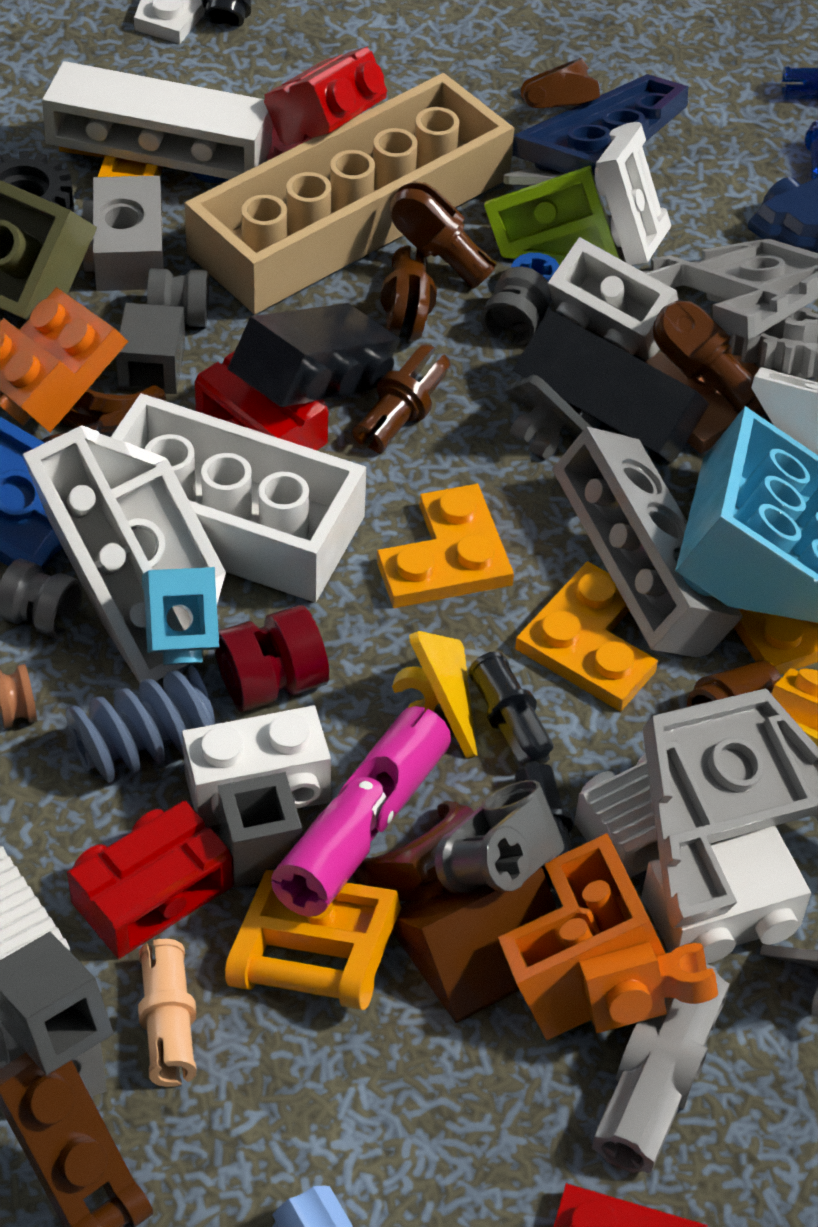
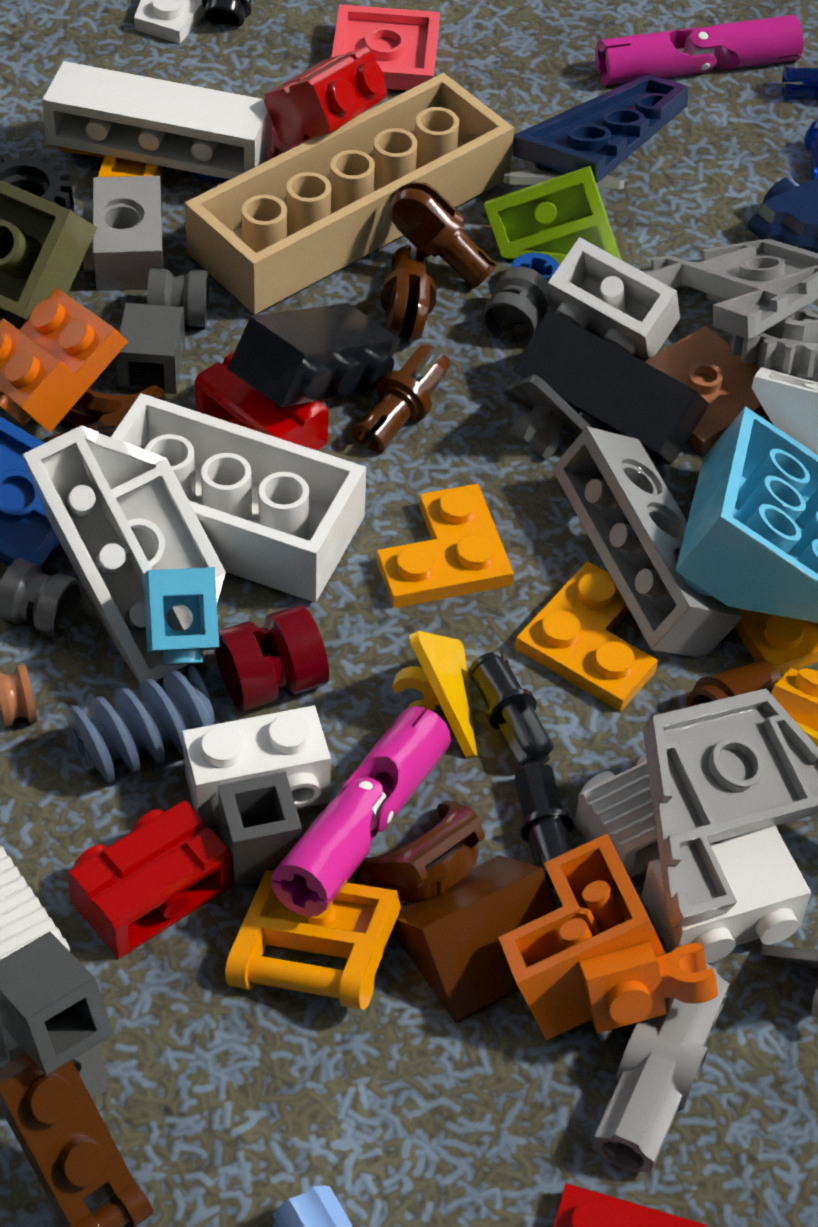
(167, 1013): light nougat pin -> none
(400, 40): none -> coral plate
(500, 841): dark grey piece -> none
(561, 86): reddish brown helmet -> none
(626, 182): white plate -> none
(701, 349): reddish brown arm -> none
(722, 45): none -> dark pink piece

